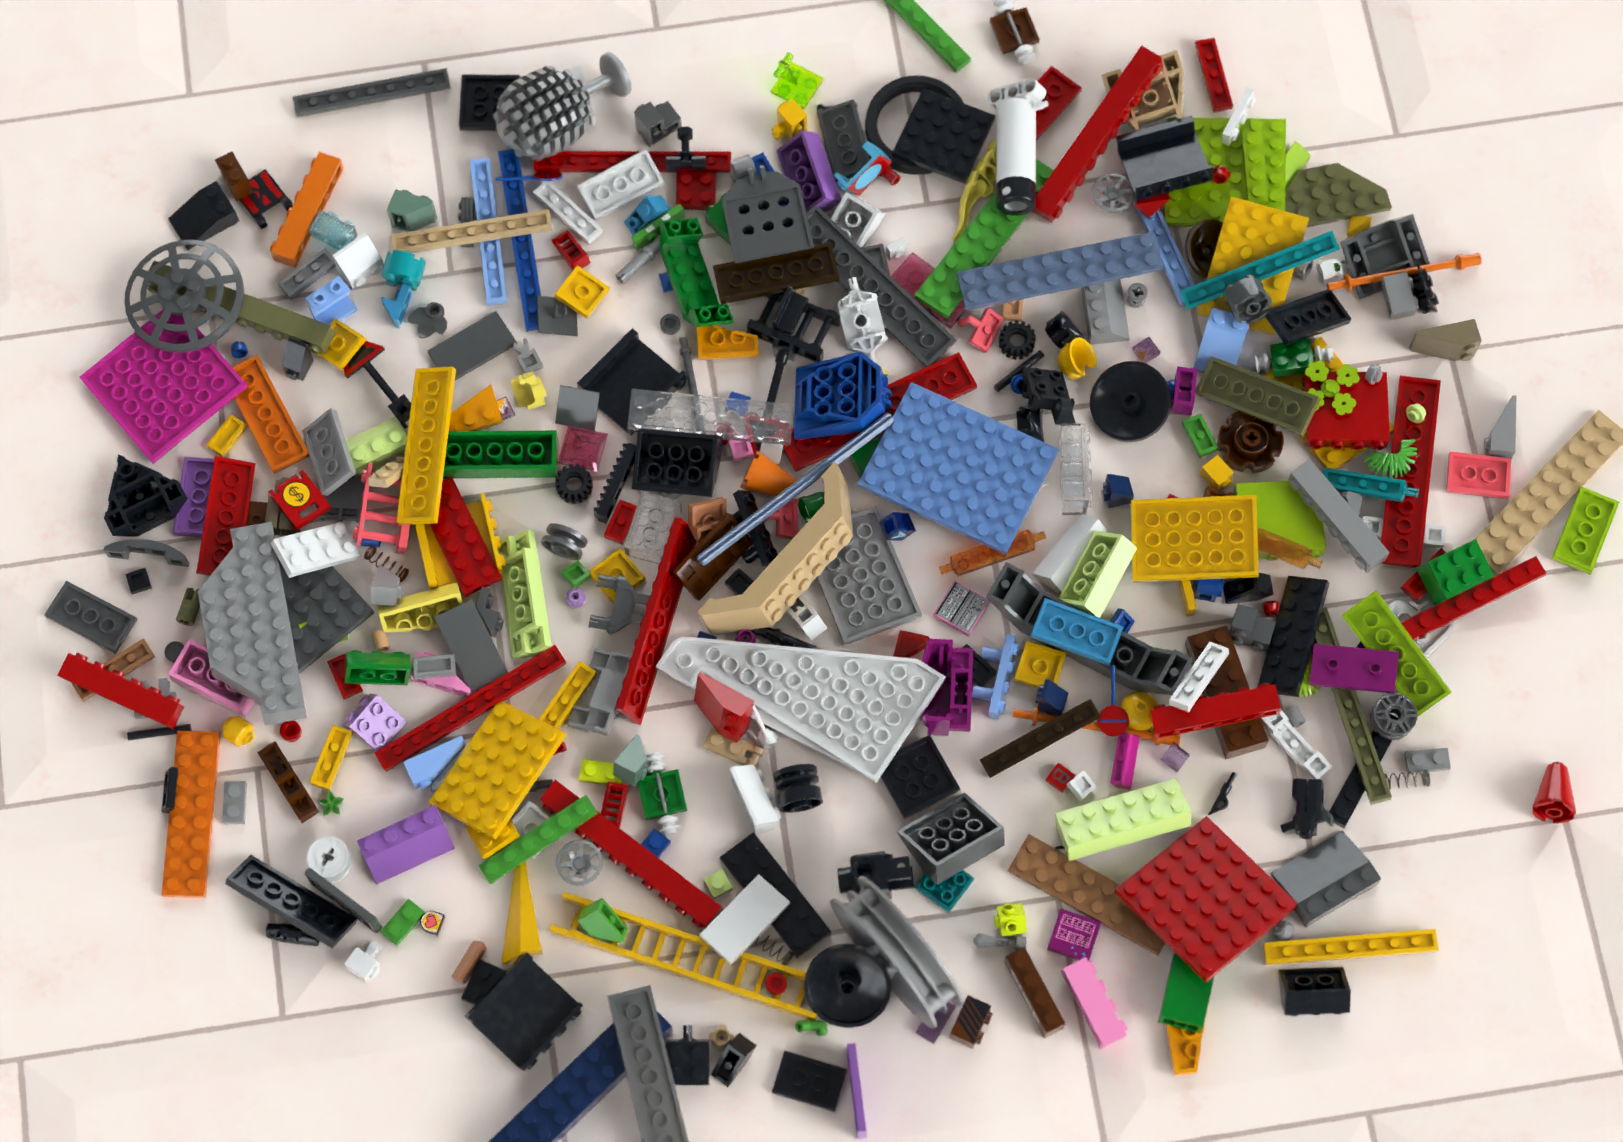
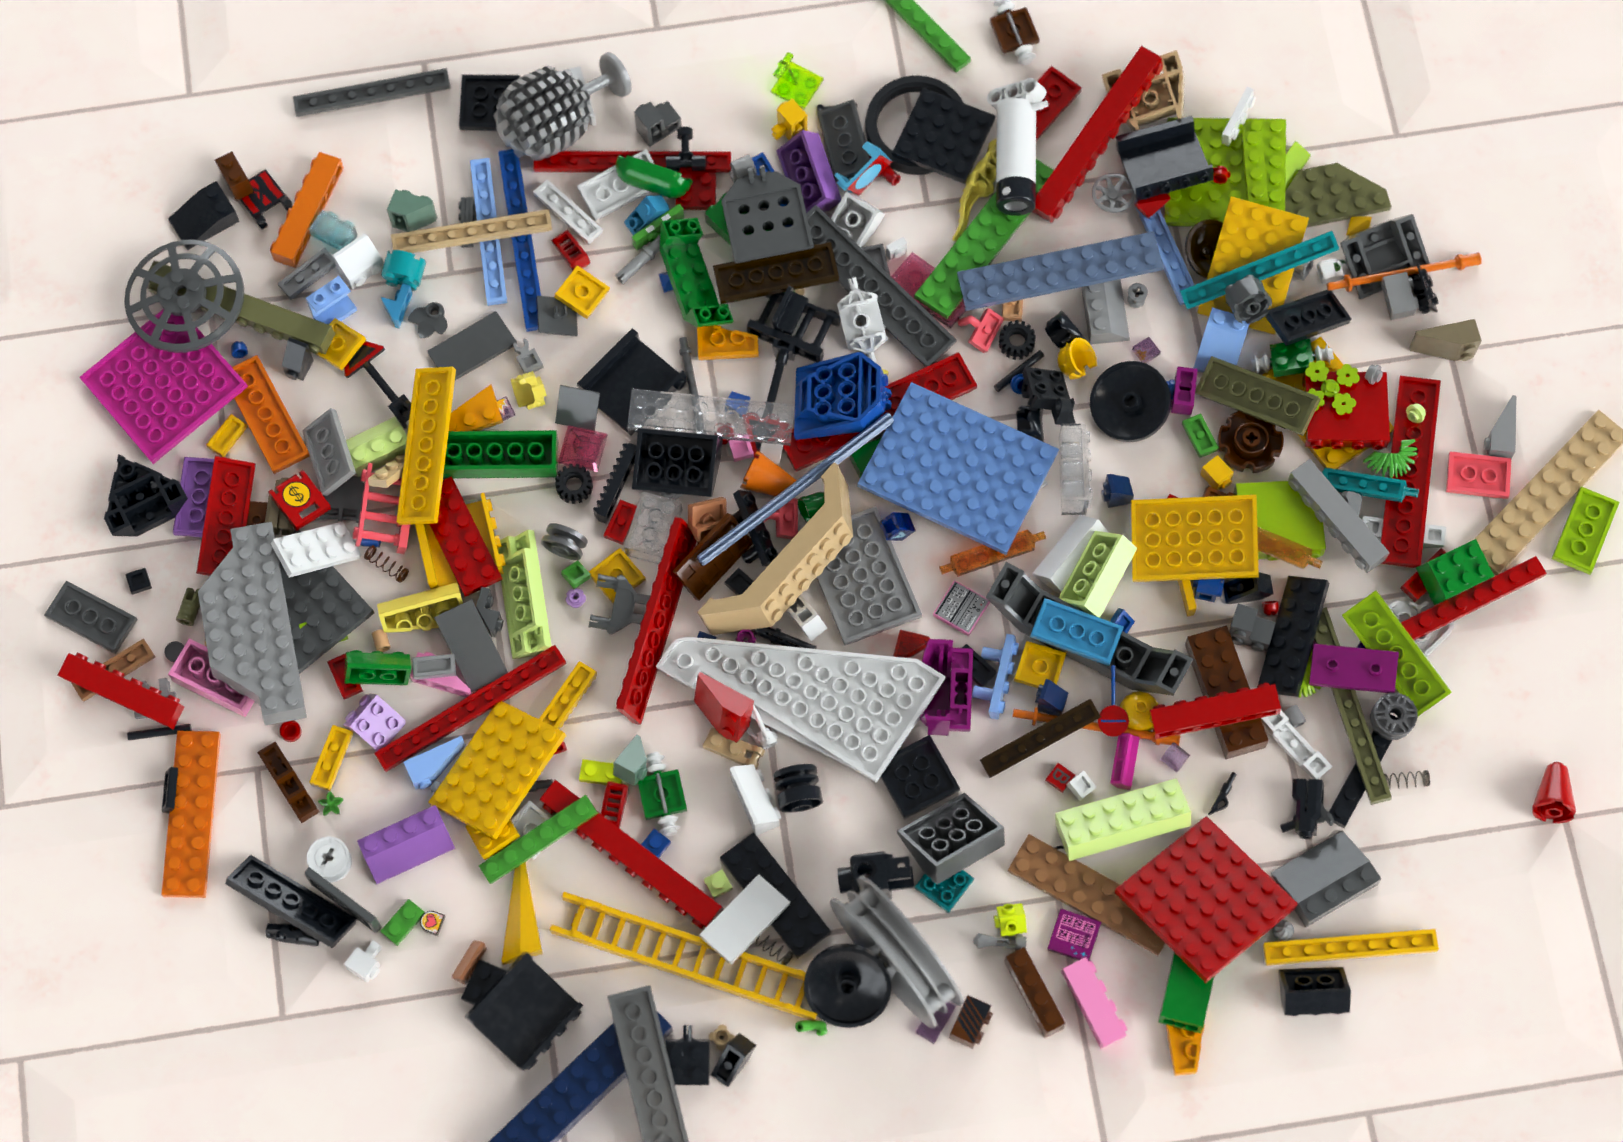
(123, 548): dark grey slope -> none
(234, 802): light grey plate -> none
(238, 731): yellow head -> none
(386, 588): light grey slope -> none
(541, 176): piece -> none
(579, 863): light grey wheel -> none
(602, 922): bright green slope -> none
(603, 705): light grey bracket -> none
(651, 177): none -> green brick
(670, 324): dark grey tile -> none
(776, 984): red tile -> none
(809, 1081): black tile -> none
(856, 1091): medium lavender tile -> none
(1199, 676): white plate -> none
(1214, 75): red plate -> none
(1429, 759): light grey plate -> none

